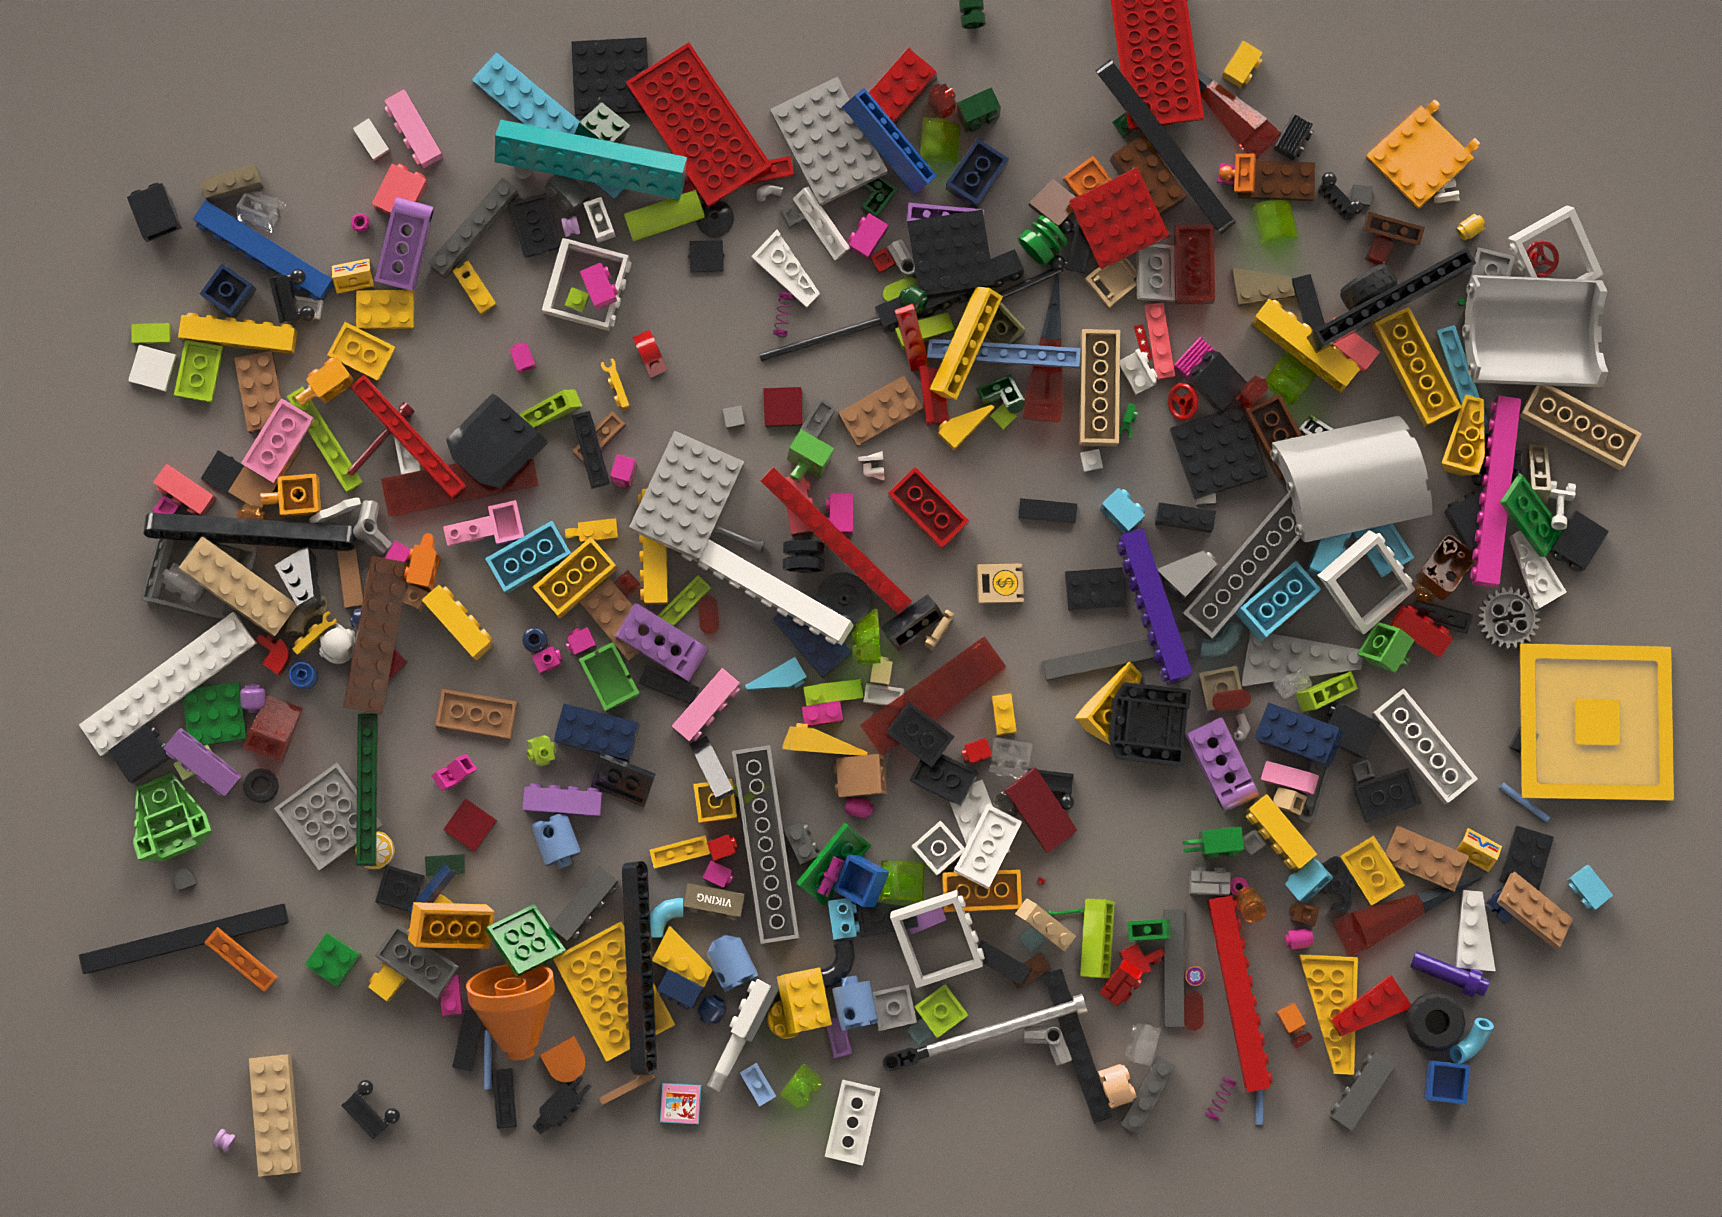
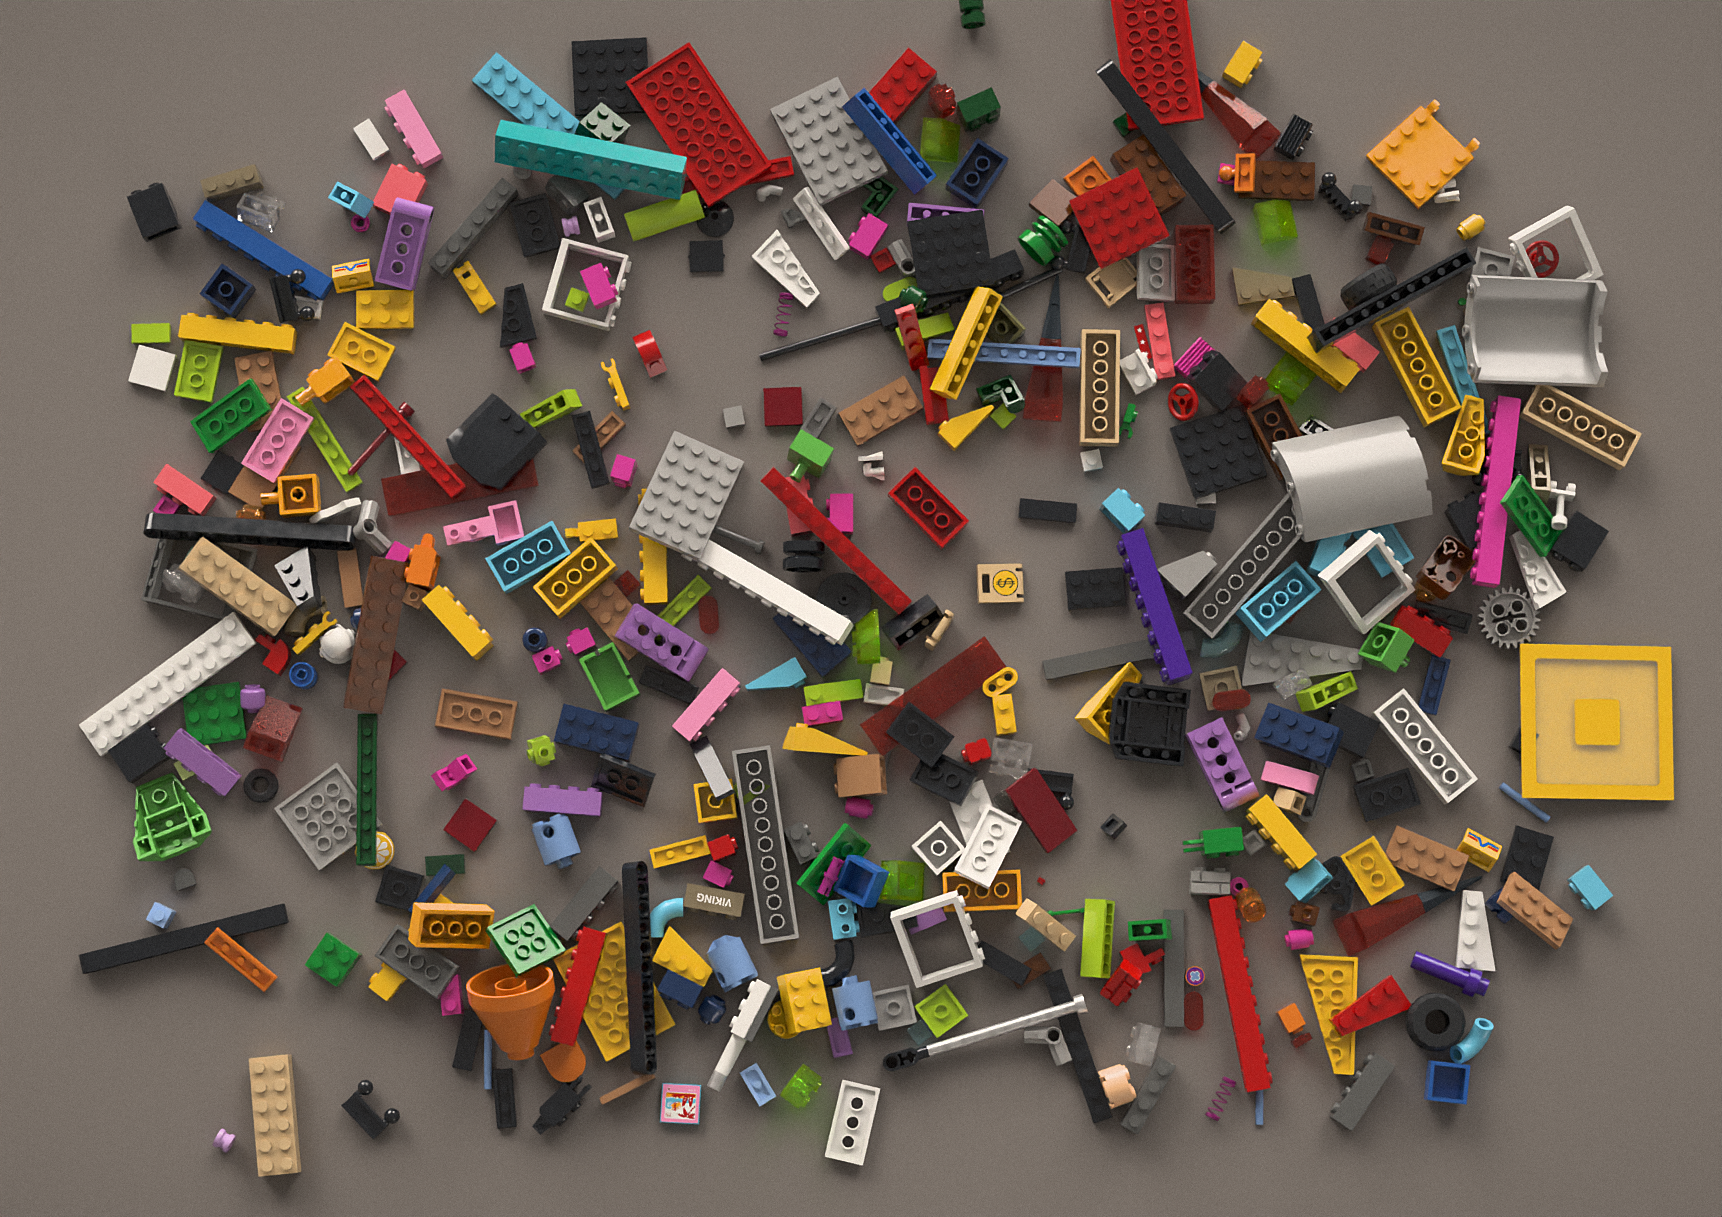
(161, 915): none -> light blue brick
(231, 415): none -> green plate
(351, 200): none -> medium azure brick
(517, 319): none -> black wing
(578, 986): none -> red brick
(999, 682): none -> yellow plate
(1113, 826): none -> black plate
(1433, 684): none -> dark blue plate

